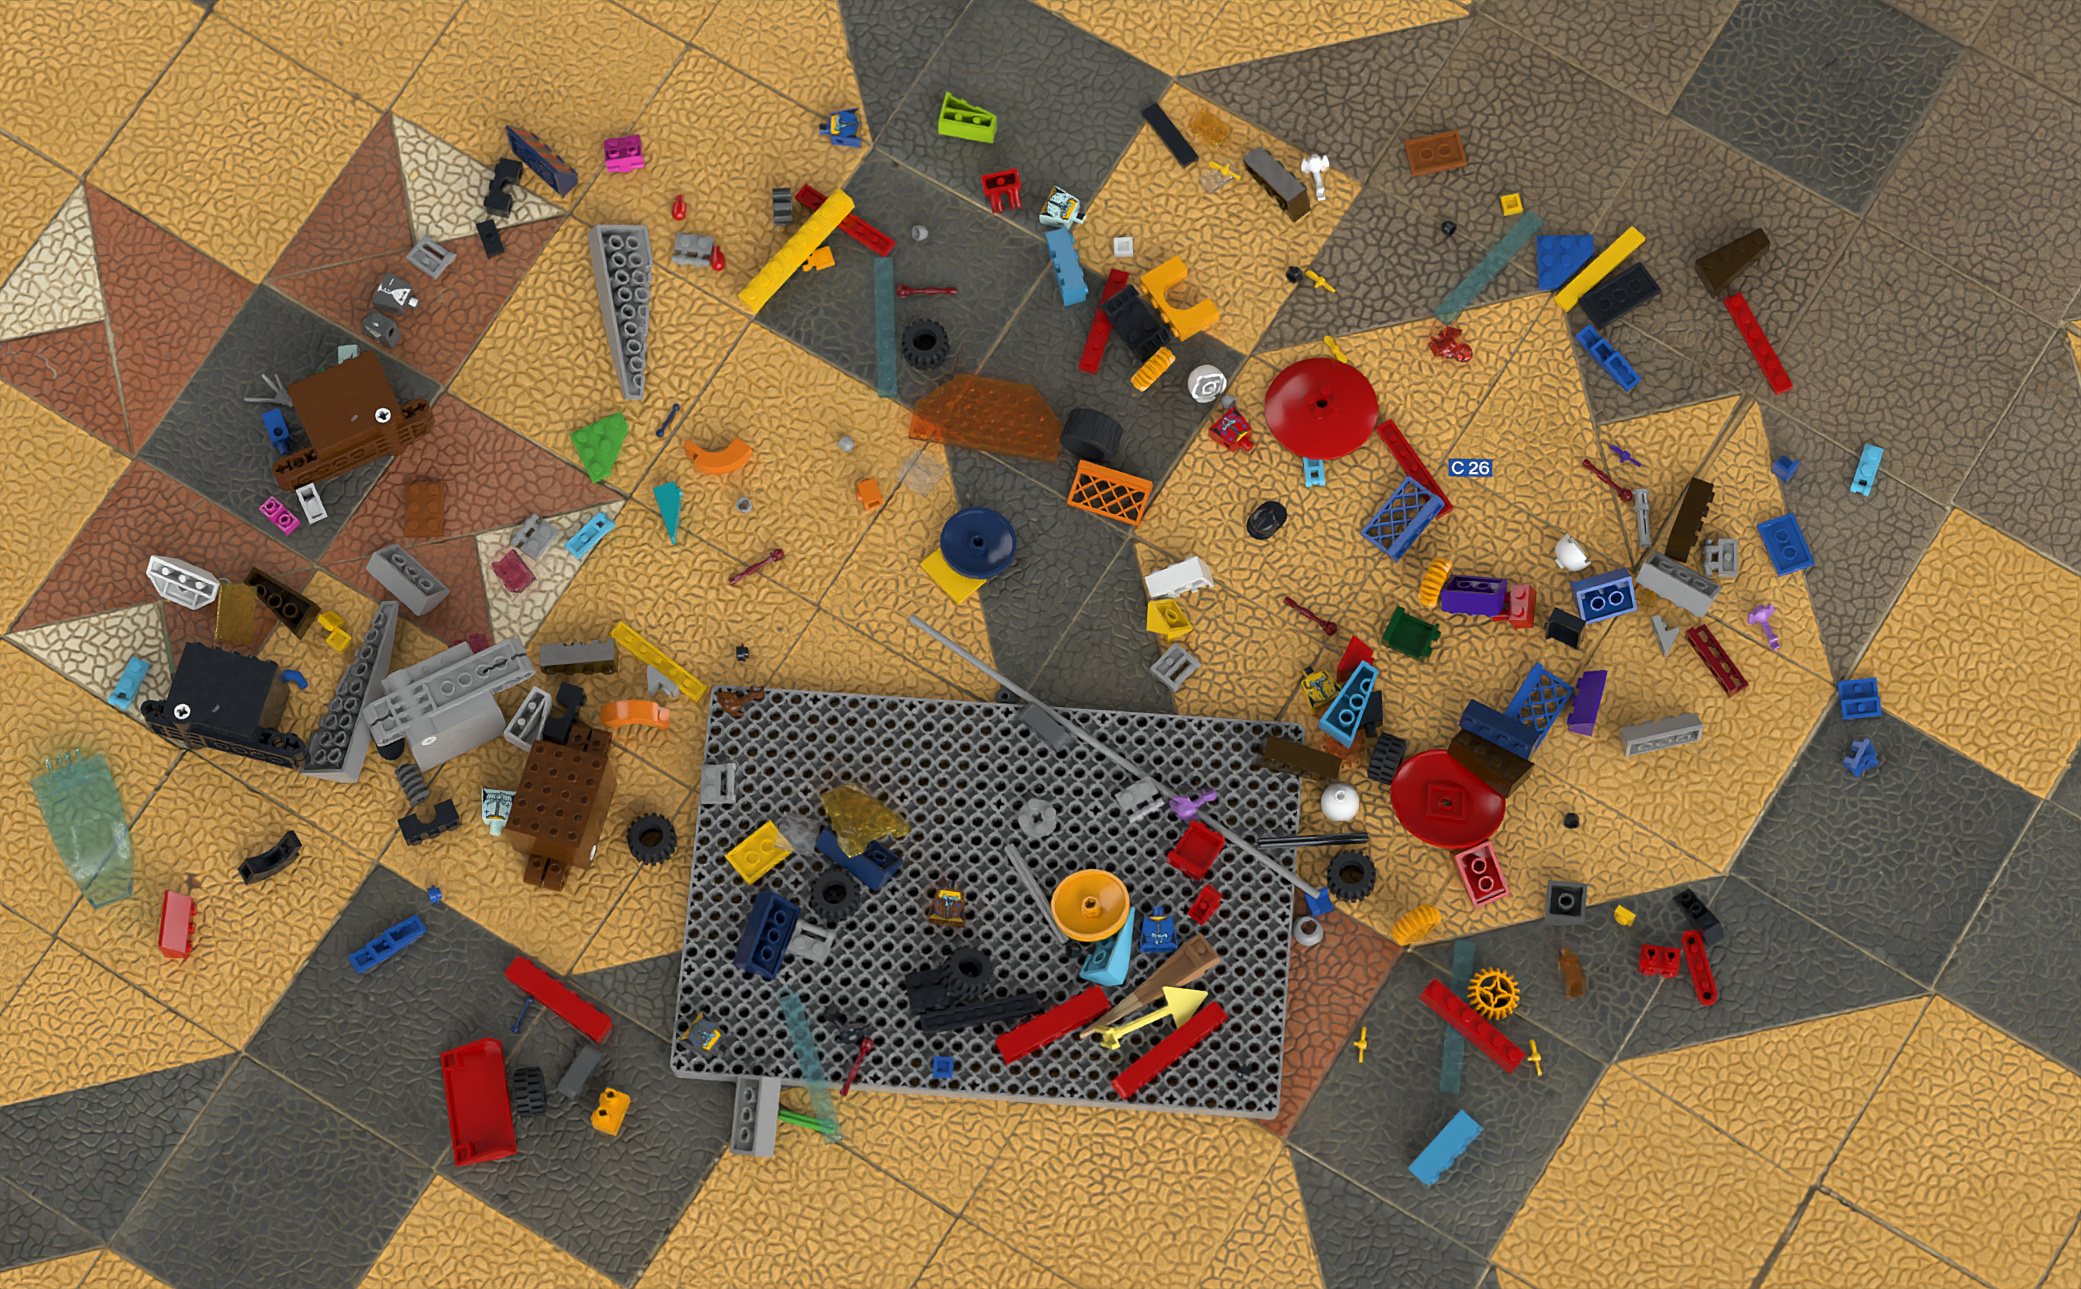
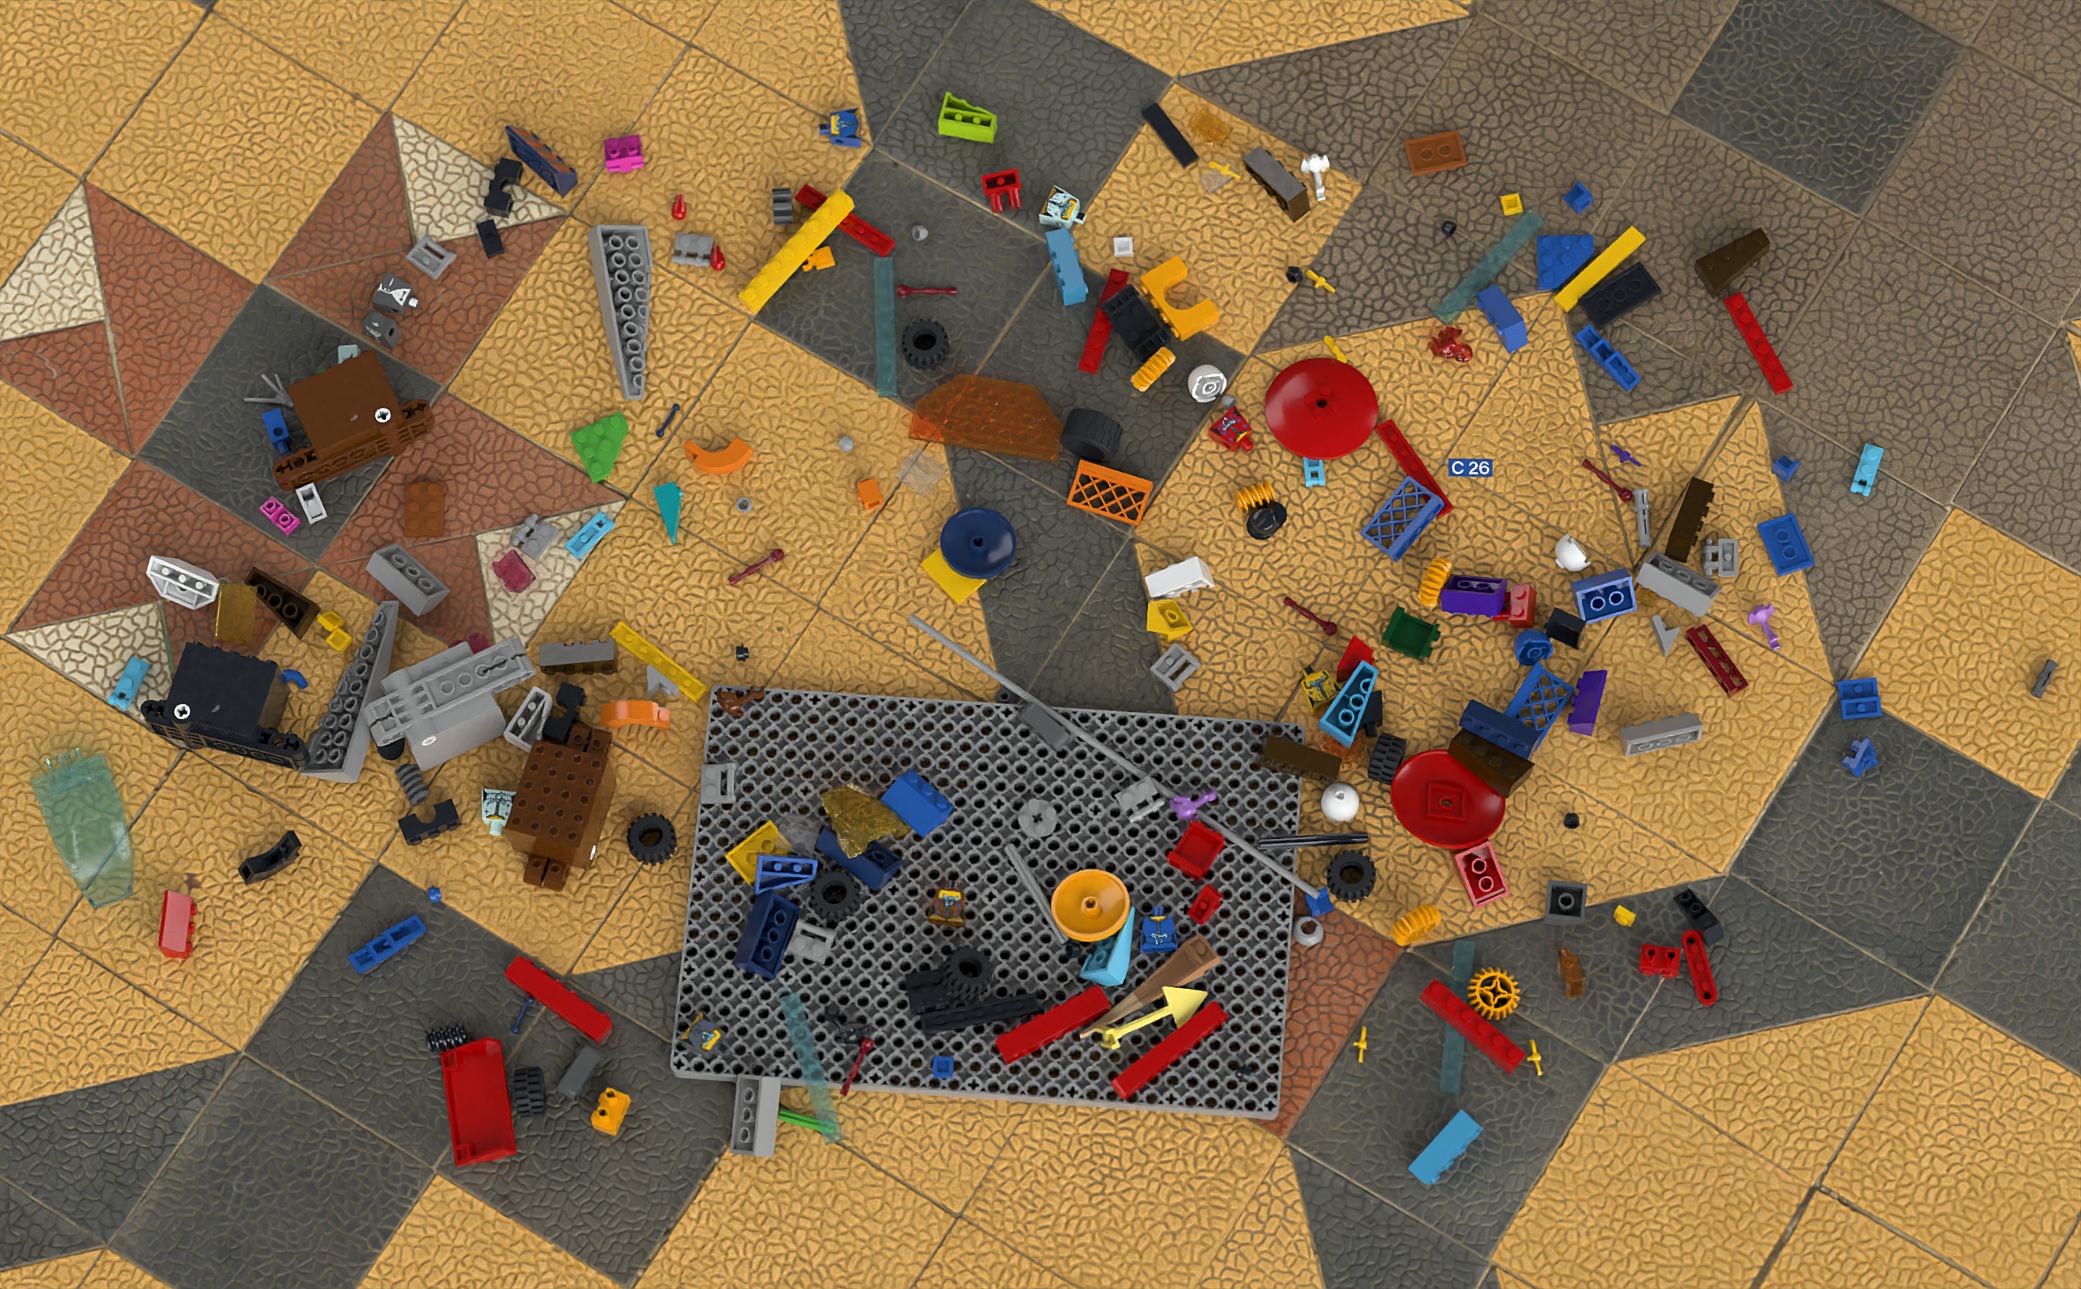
(446, 1038): none -> black piece
(782, 870): none -> blue wedge
(917, 803): none -> blue slope
(1254, 495): none -> light orange piece
(1503, 318): none -> blue wedge
(1532, 646): none -> blue cylinder
(1578, 198): none -> blue panel
(2044, 678): none -> dark grey pin

